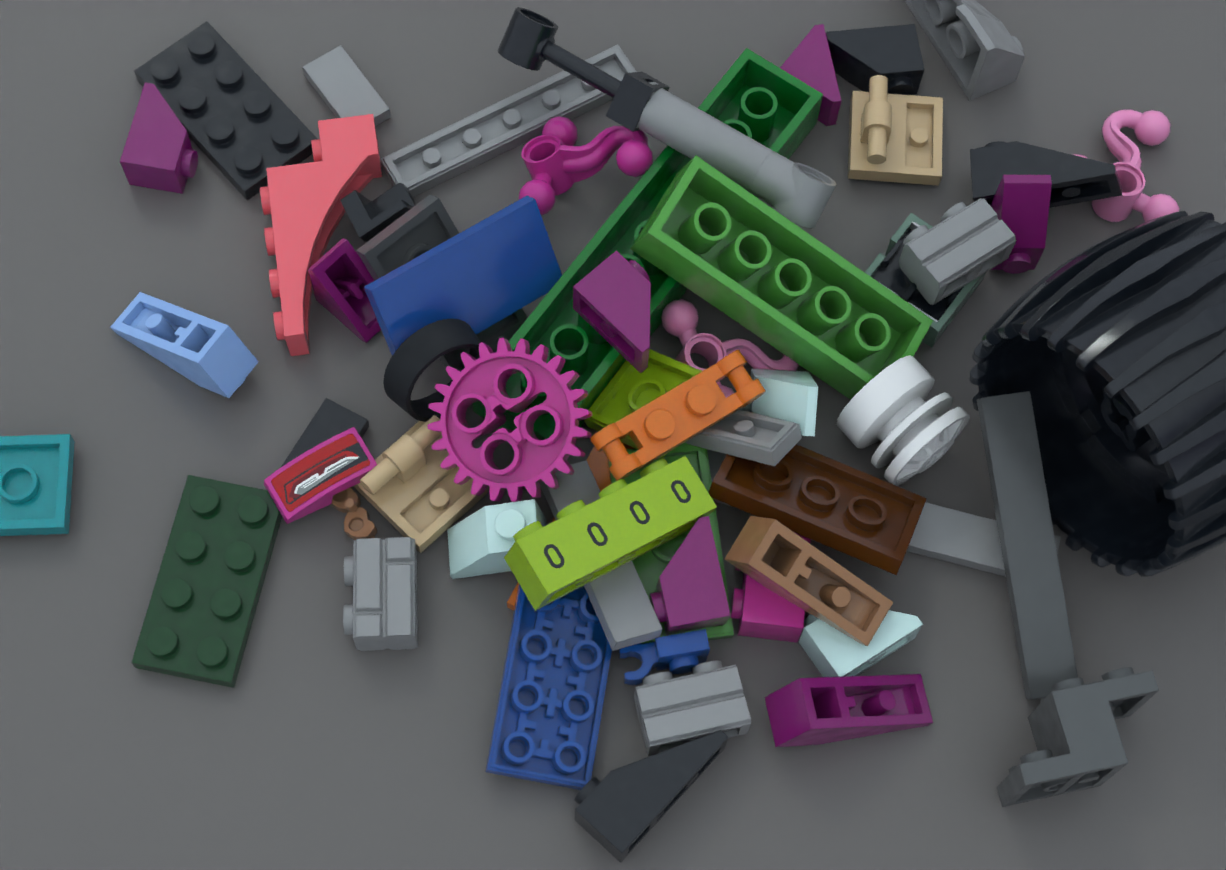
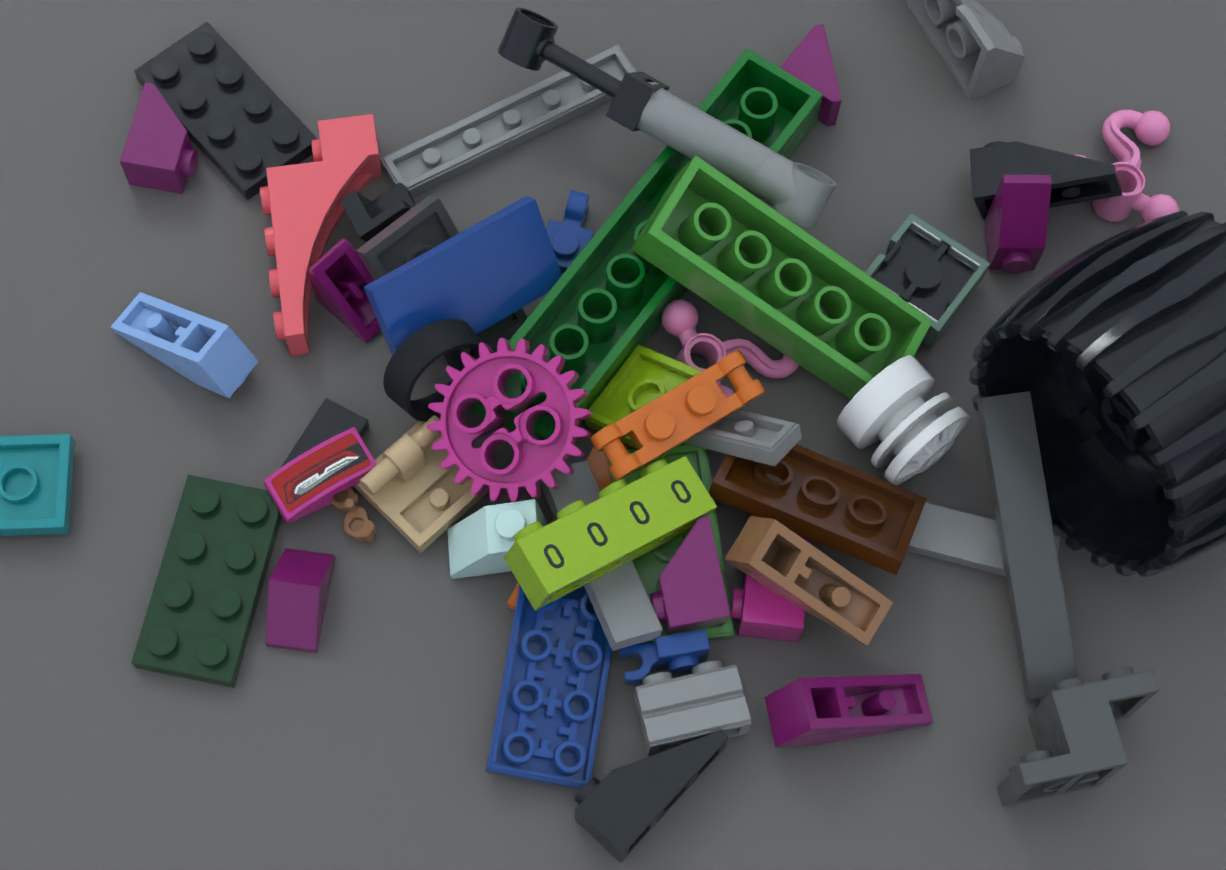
(298, 599): none -> magenta slope
(345, 86): light grey tile -> none
(383, 594): light grey brick -> none
(558, 164): dark pink piece -> none
(570, 237): none -> blue plate
(617, 305): magenta slope -> none
(787, 397): light aqua slope -> none
(842, 656): light aqua slope -> none
(878, 51): black slope -> none
(895, 136): tan plate -> none
(955, 250): light grey brick -> none

